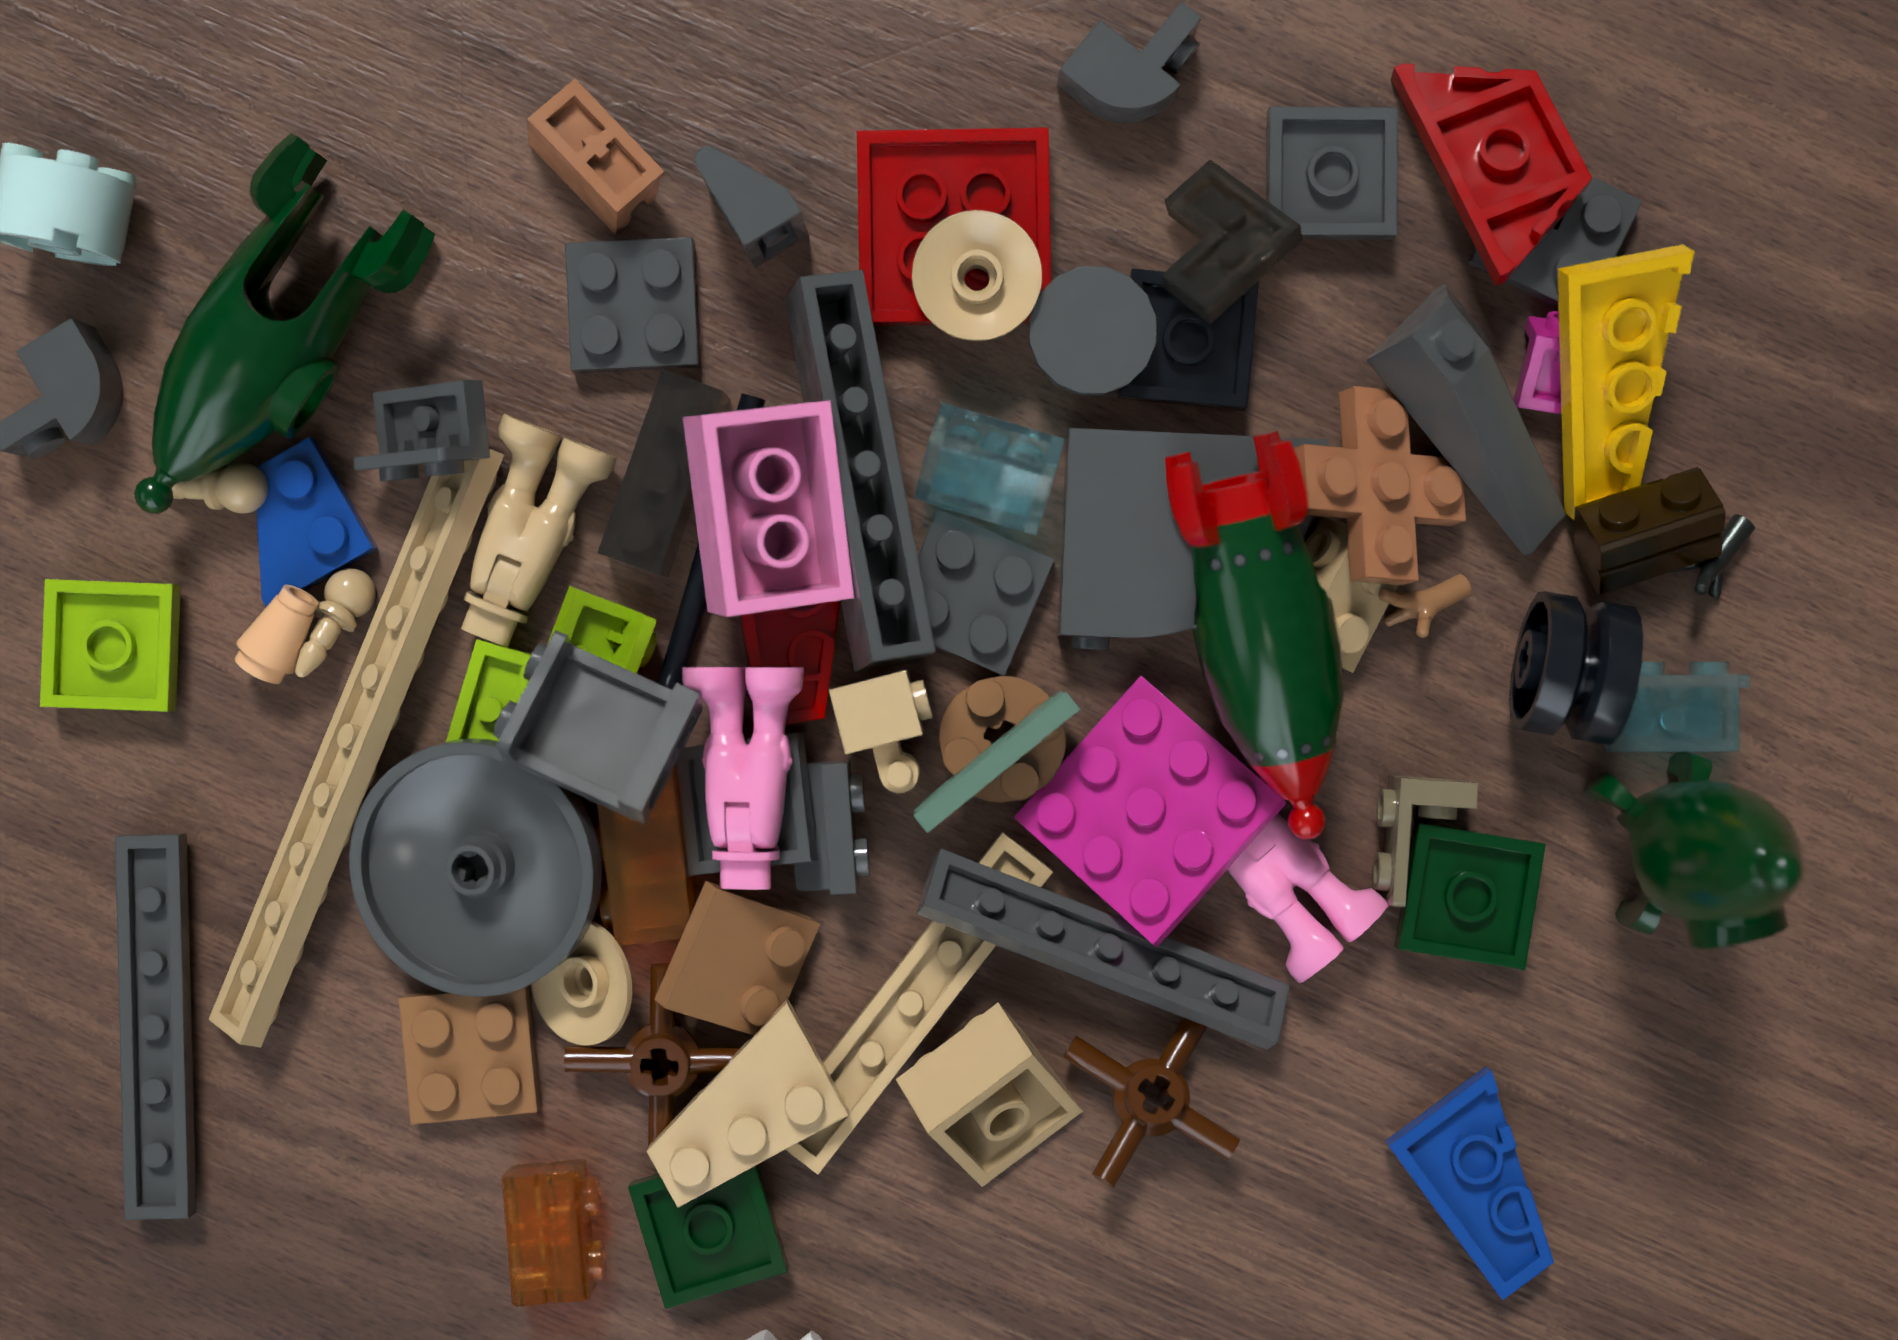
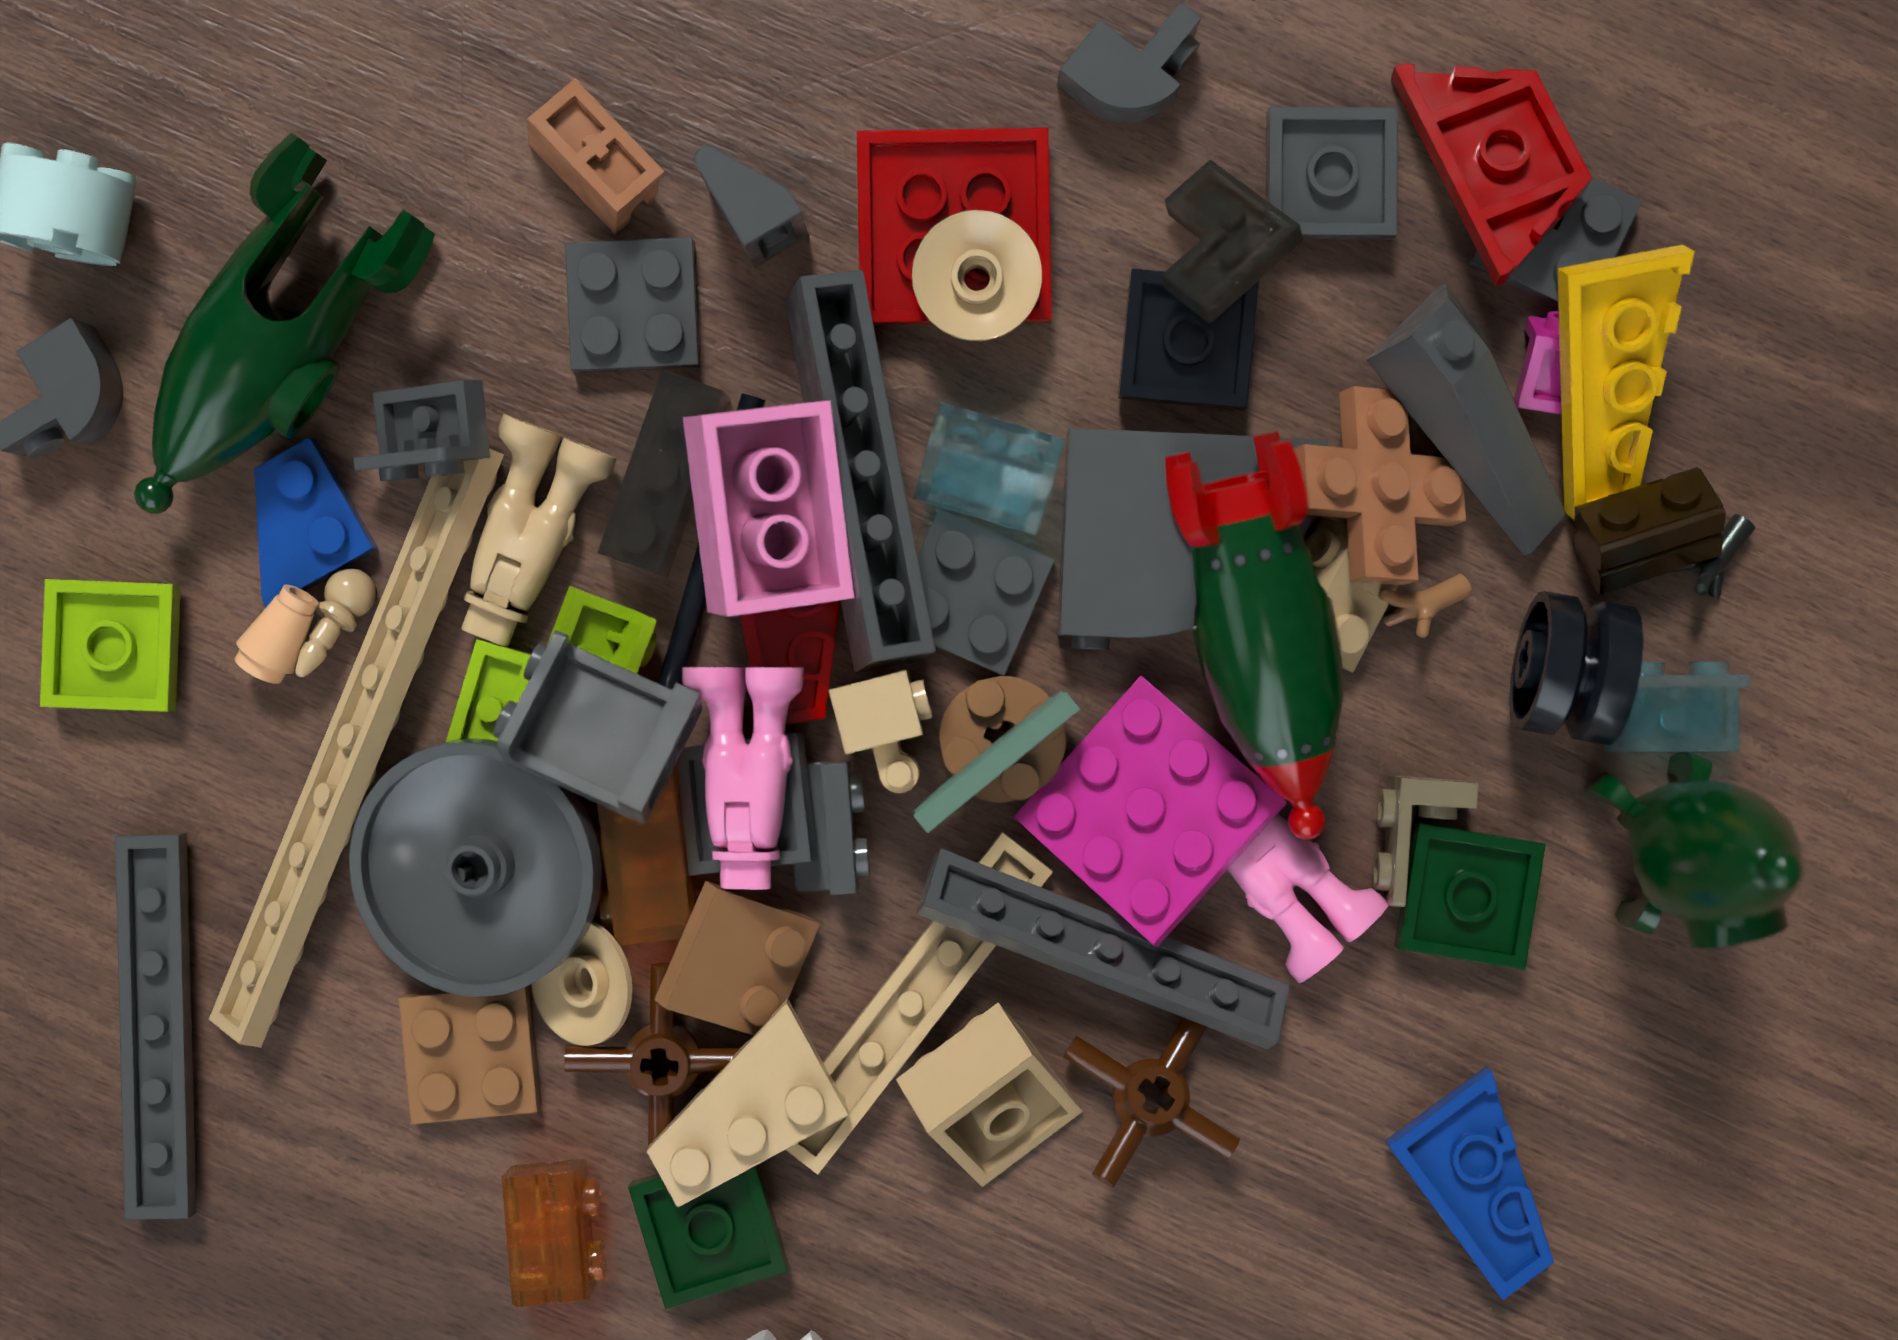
(237, 487): tan bar -> none
(1092, 330): dark grey tile -> none

